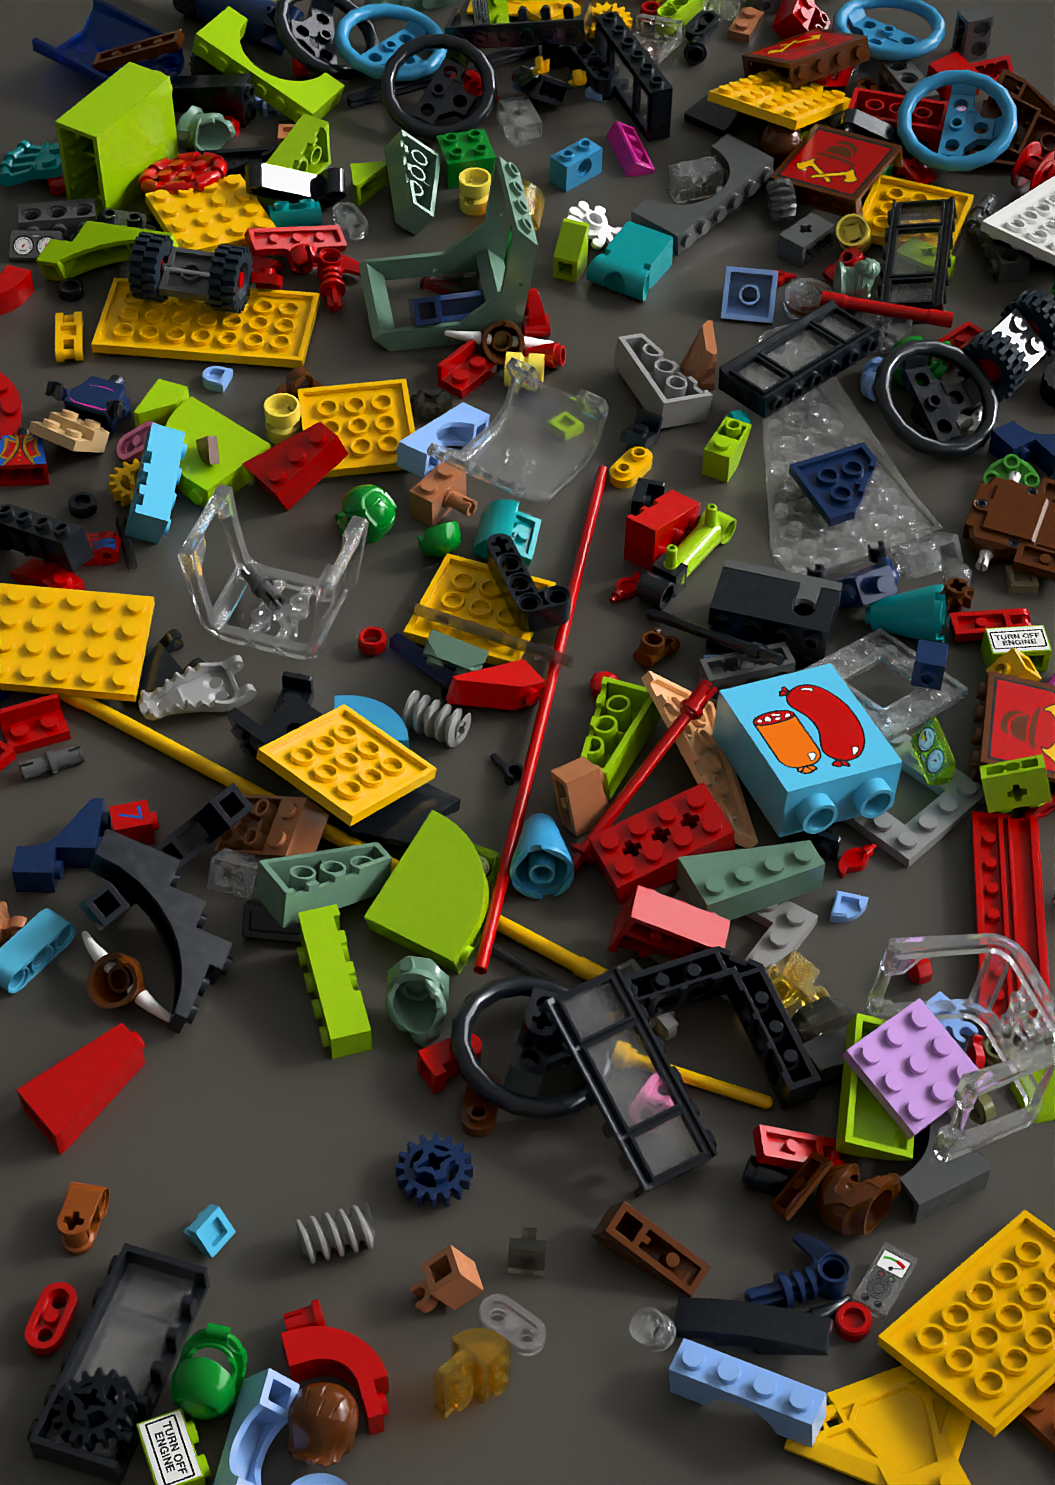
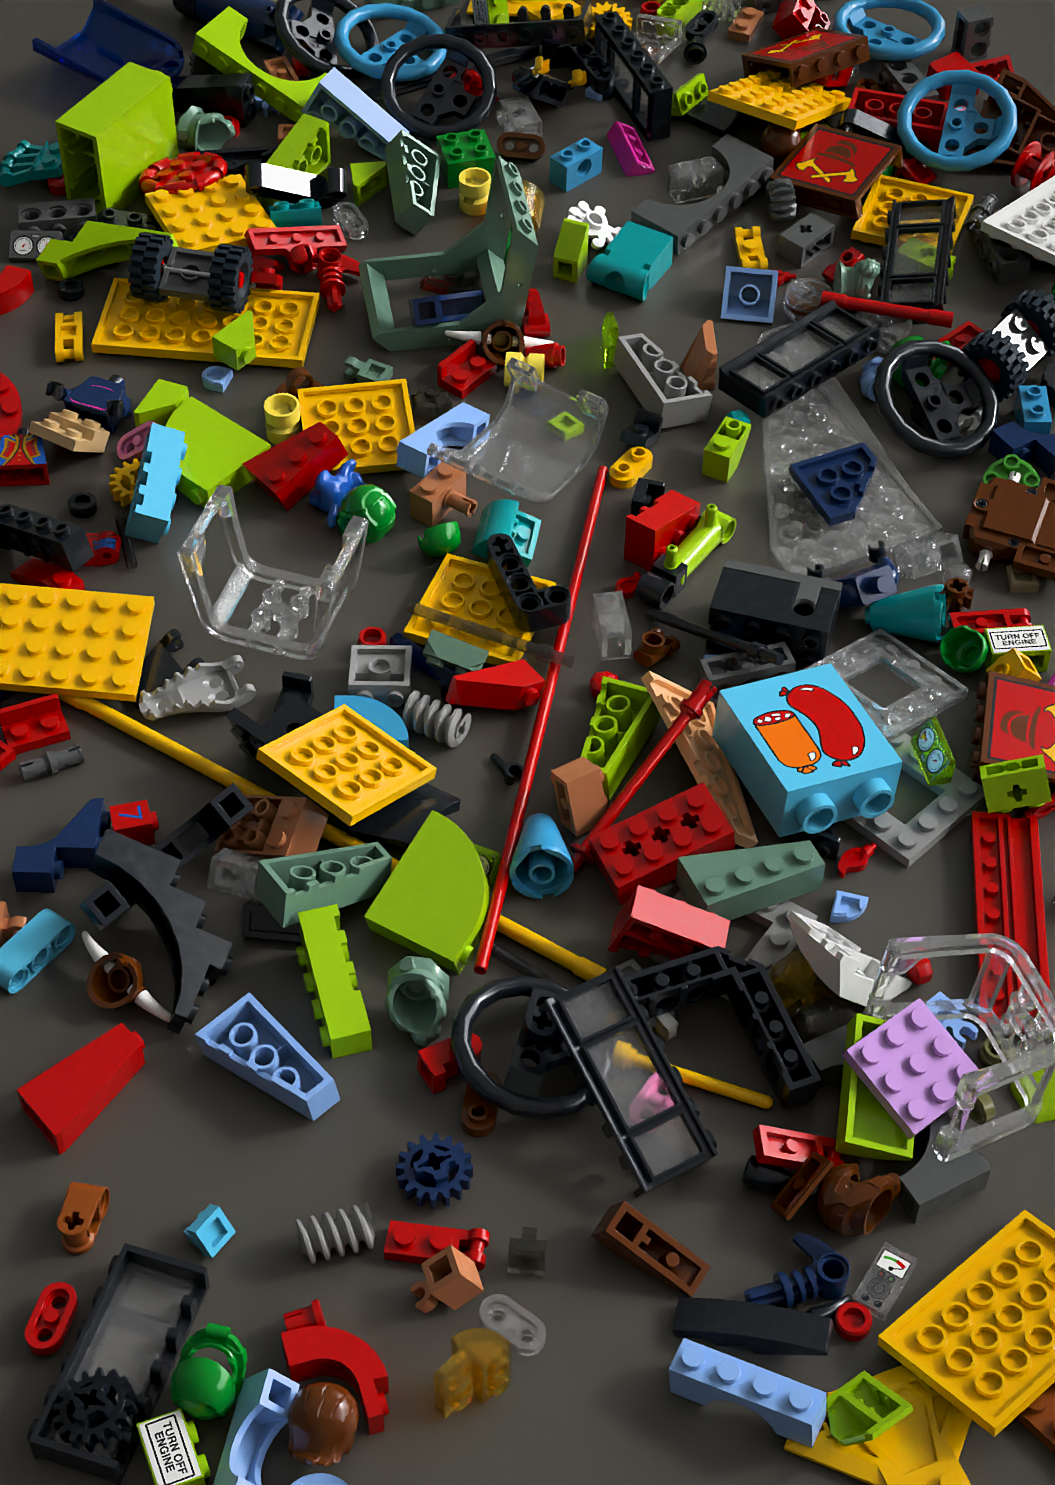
(136, 51): reddish brown plate -> none
(208, 449): tile -> none
(236, 342): none -> lime slope
(262, 586): dark grey pin -> none
(267, 1056): none -> light blue wedge
(280, 68): none -> nougat plate
(332, 489): none -> blue animal
(352, 113): none -> wedge
(367, 372): none -> sand green plate
(381, 673): none -> light grey plate
(420, 1242): none -> red plate
(522, 145): none -> reddish brown plate
(609, 339): none -> clear neon green slope
(611, 625): none -> clear brick
(645, 1323): clear wheel -> none
(689, 95): none -> lime bracket
(750, 251): none -> yellow plate
(840, 961): none -> white wedge
(854, 232): light yellow wheel -> none
(864, 1410): none -> lime slope
(929, 664): dark blue brick -> none
(963, 649): none -> green hair
(975, 1051): red piece -> none
(1033, 409): none -> dark azure brick

